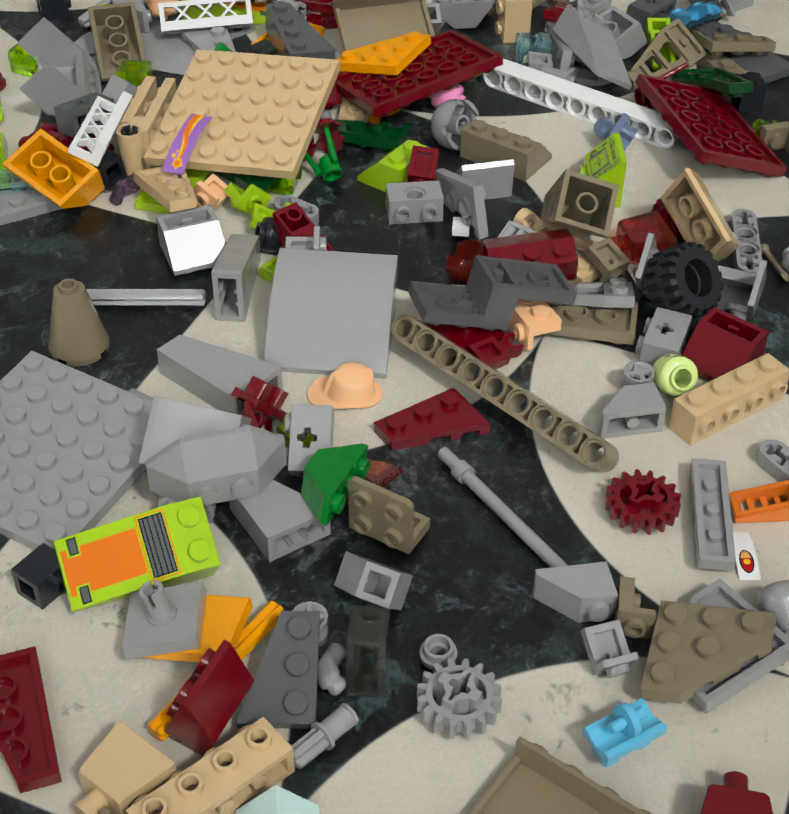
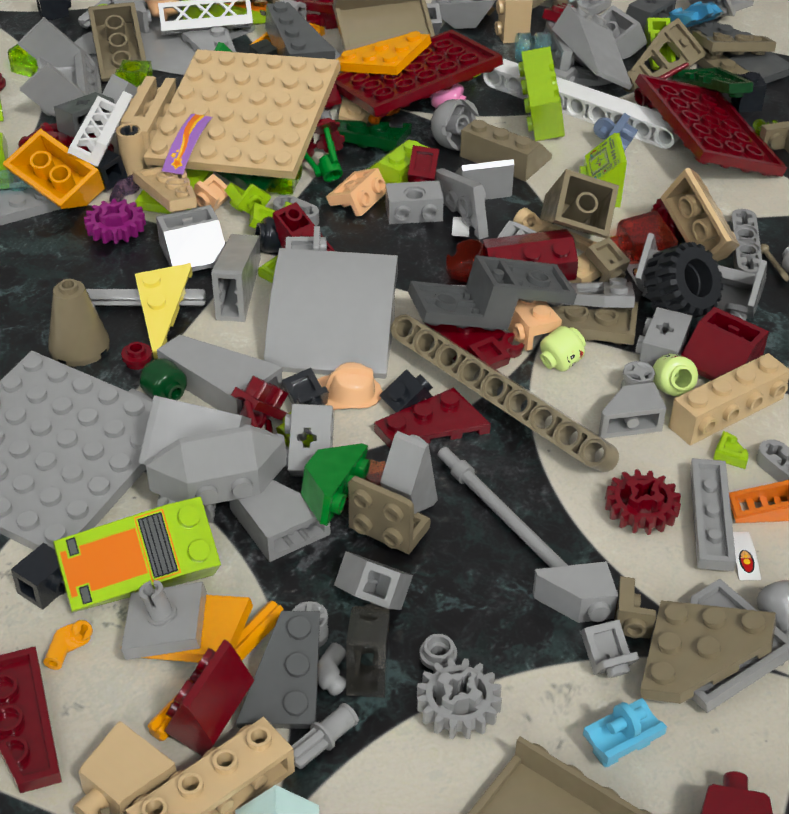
(66, 640): none -> light orange arm
(115, 221): none -> magenta gear
(136, 355): none -> dark red plate
(160, 299): none -> light yellow wing
(163, 379): none -> dark green head
(305, 389): none -> black bracket
(359, 190): none -> light nougat bracket
(406, 391): none -> black bracket
(410, 471): none -> light grey slope
(543, 94): none -> lime wedge
(562, 348): none -> yellowish green head
(731, 451): none -> lime tile

